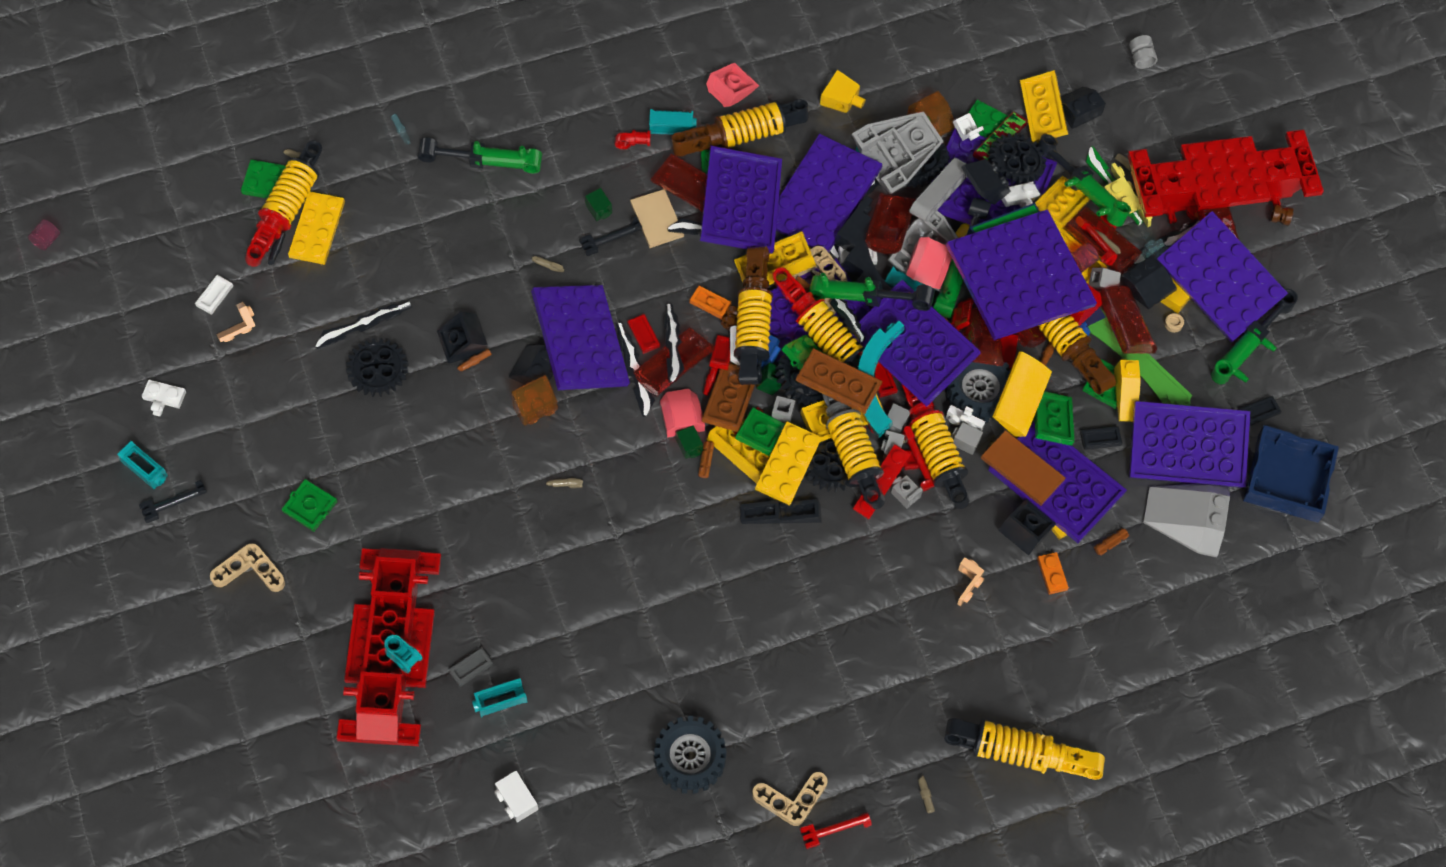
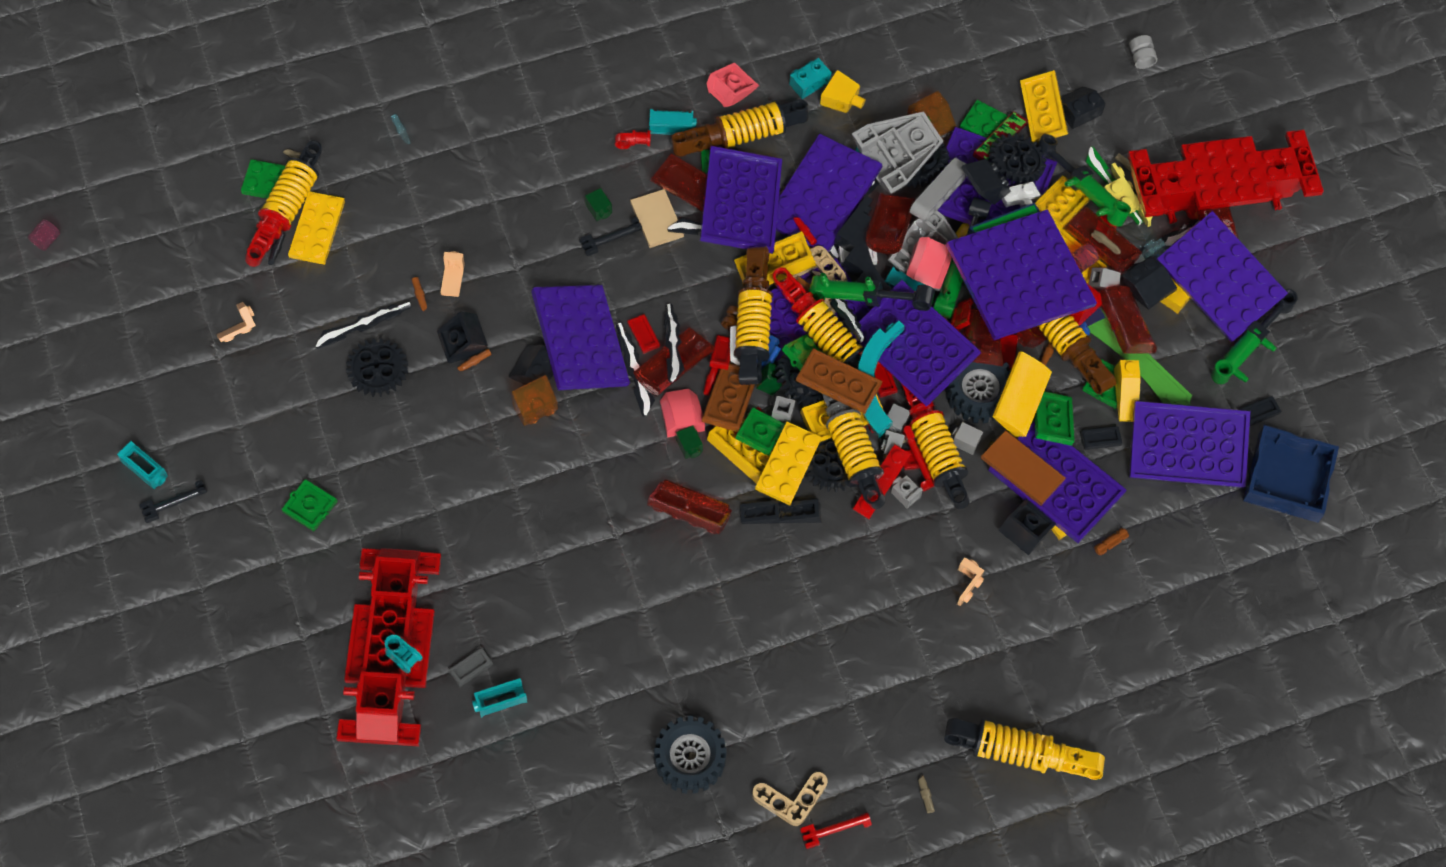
(162, 395): white plate -> none
(214, 294): white tile -> none
(246, 562): tan beam -> none
(419, 293): none -> dark orange piece
(453, 273): none -> light nougat bracket
(479, 155): green piece -> none
(515, 796): white brick -> none
(548, 264): dark tan piece -> none
(570, 482): dark tan piece -> none
(690, 506): none -> clear red container
(706, 459): dark orange axle -> none
(710, 302): orange plate -> none
(806, 231): none -> red piece
(810, 78): none -> teal brick
(958, 416): white plate -> none
(967, 128): white bracket -> none
(1052, 573): orange plate -> none
(1109, 256): red hinge -> none
(1174, 322): tan tile -> none
(1190, 515): light grey wedge -> none
(1281, 215): reddish brown wheel -> none

